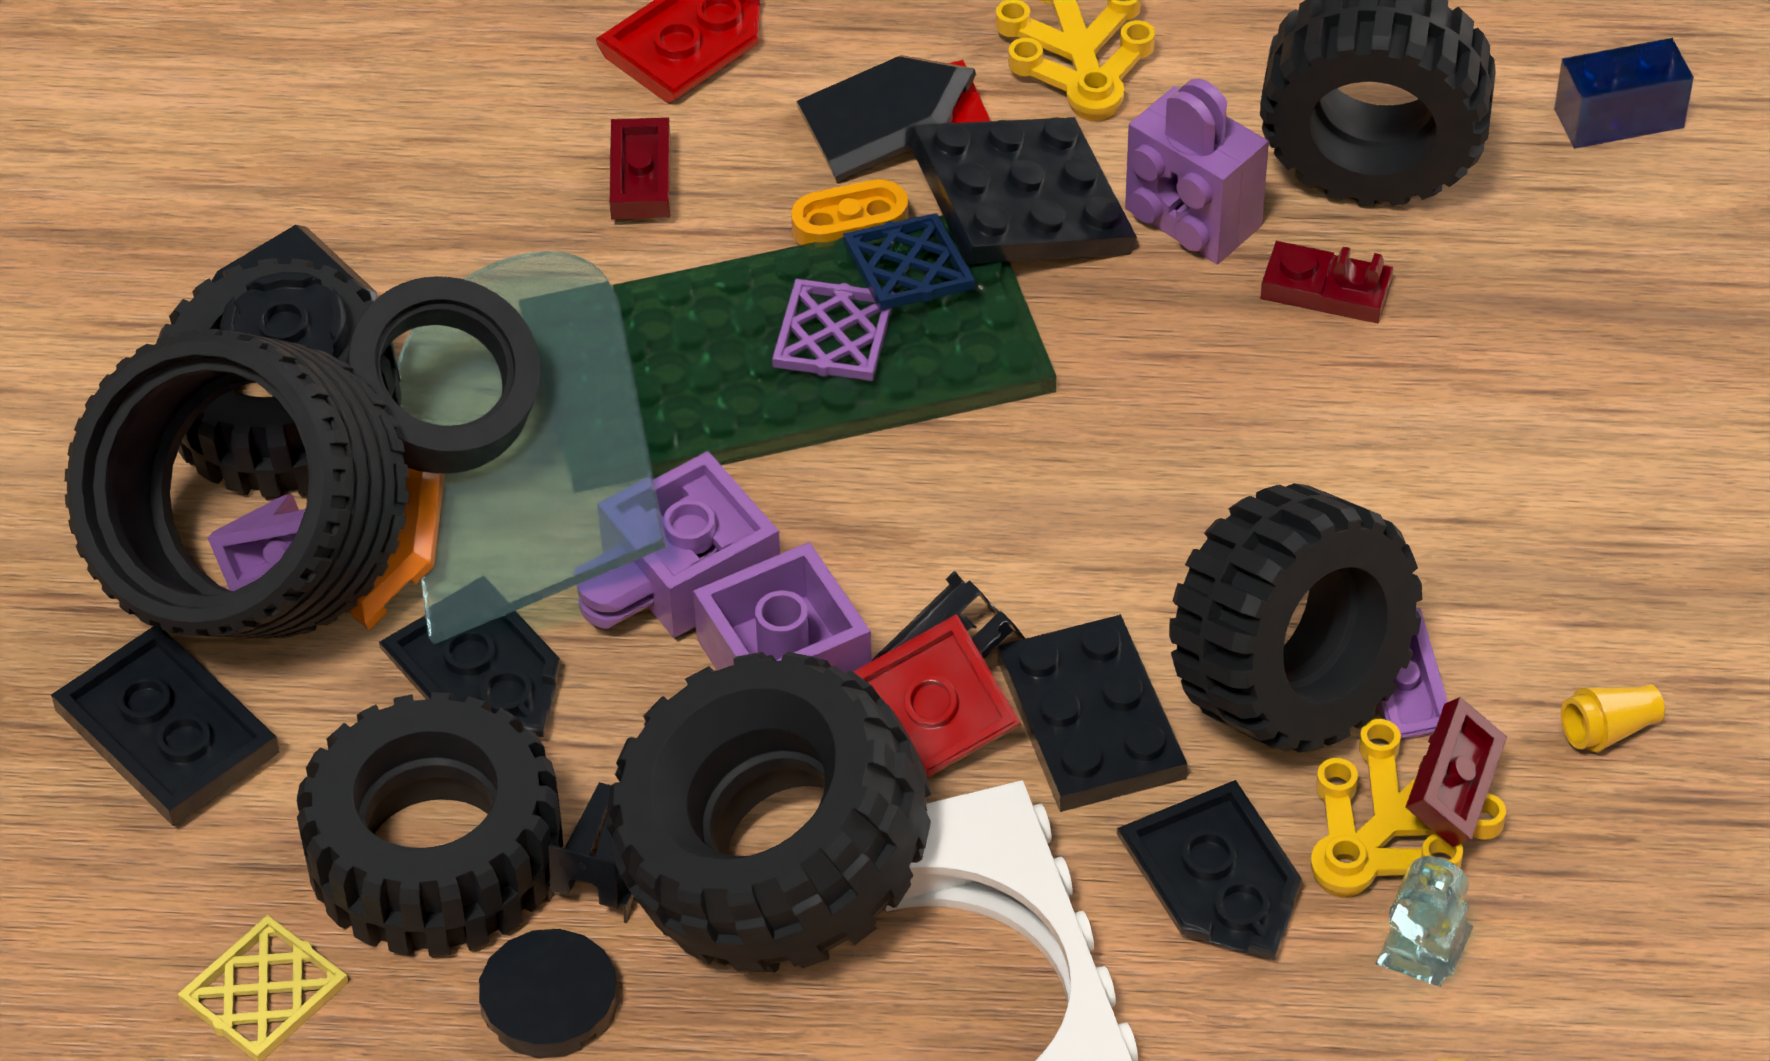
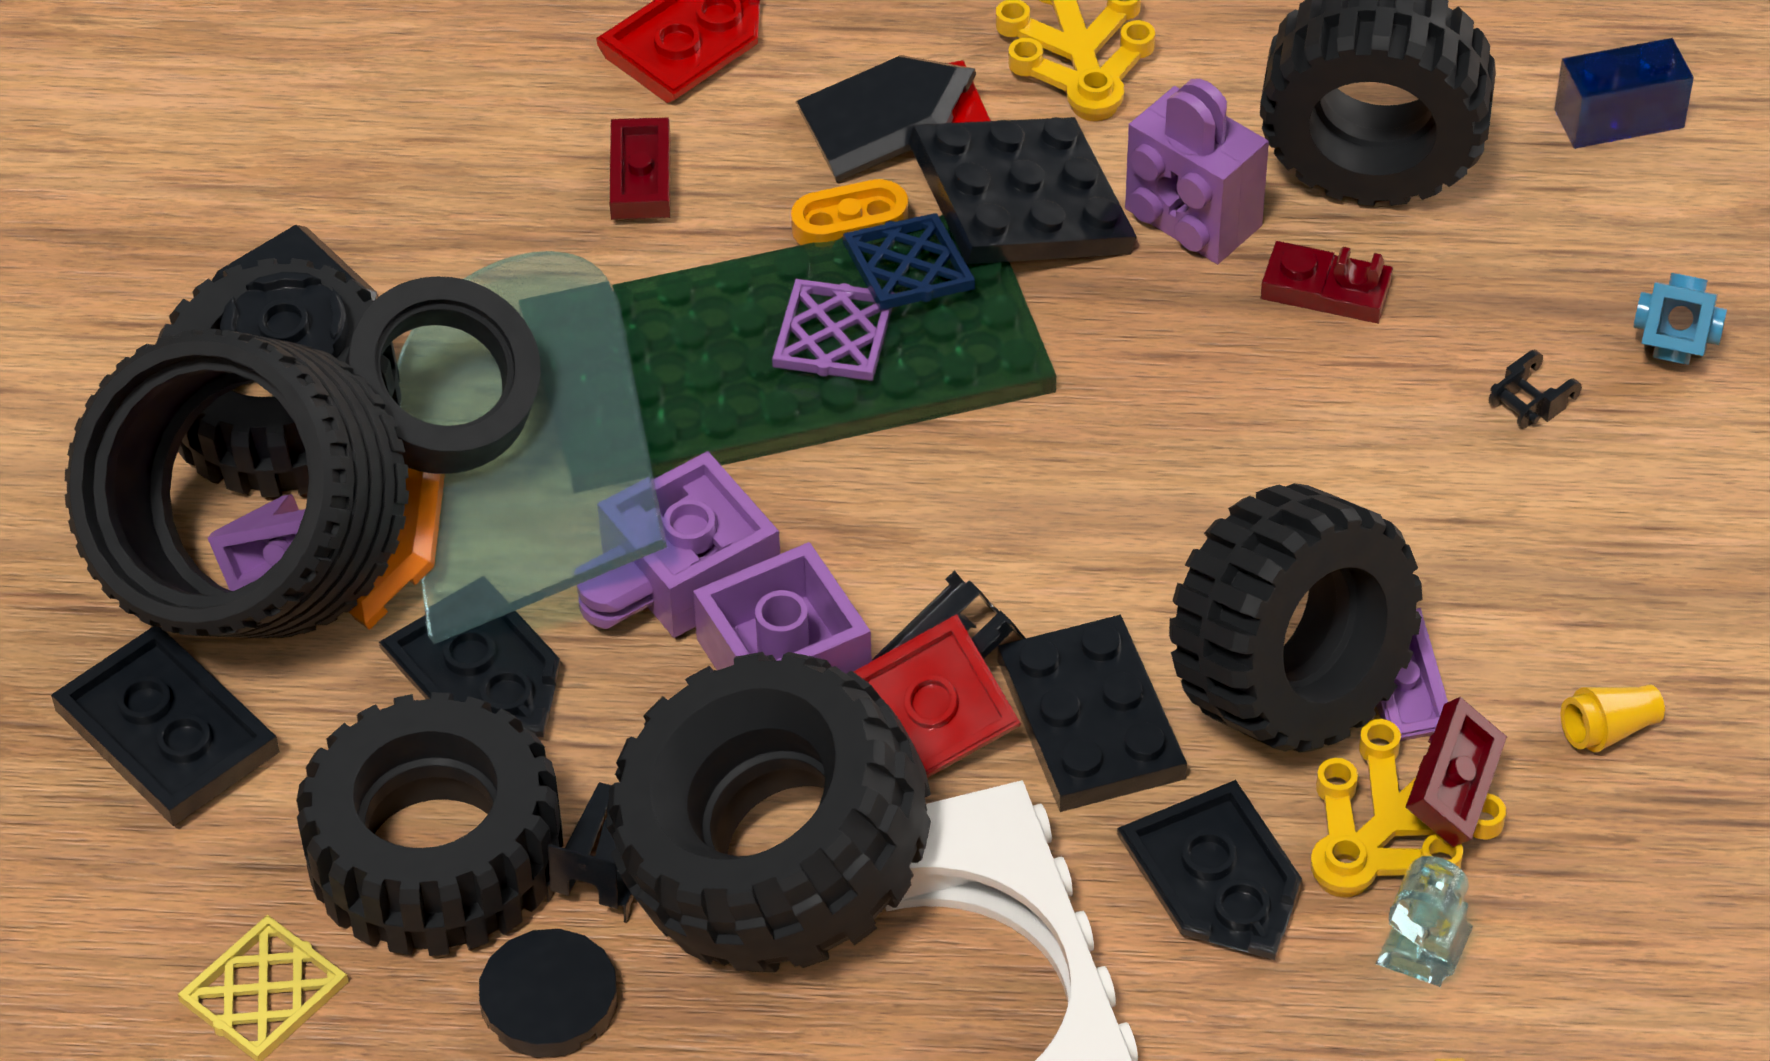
(1545, 404): none -> black piece
(1676, 344): none -> dark azure brick

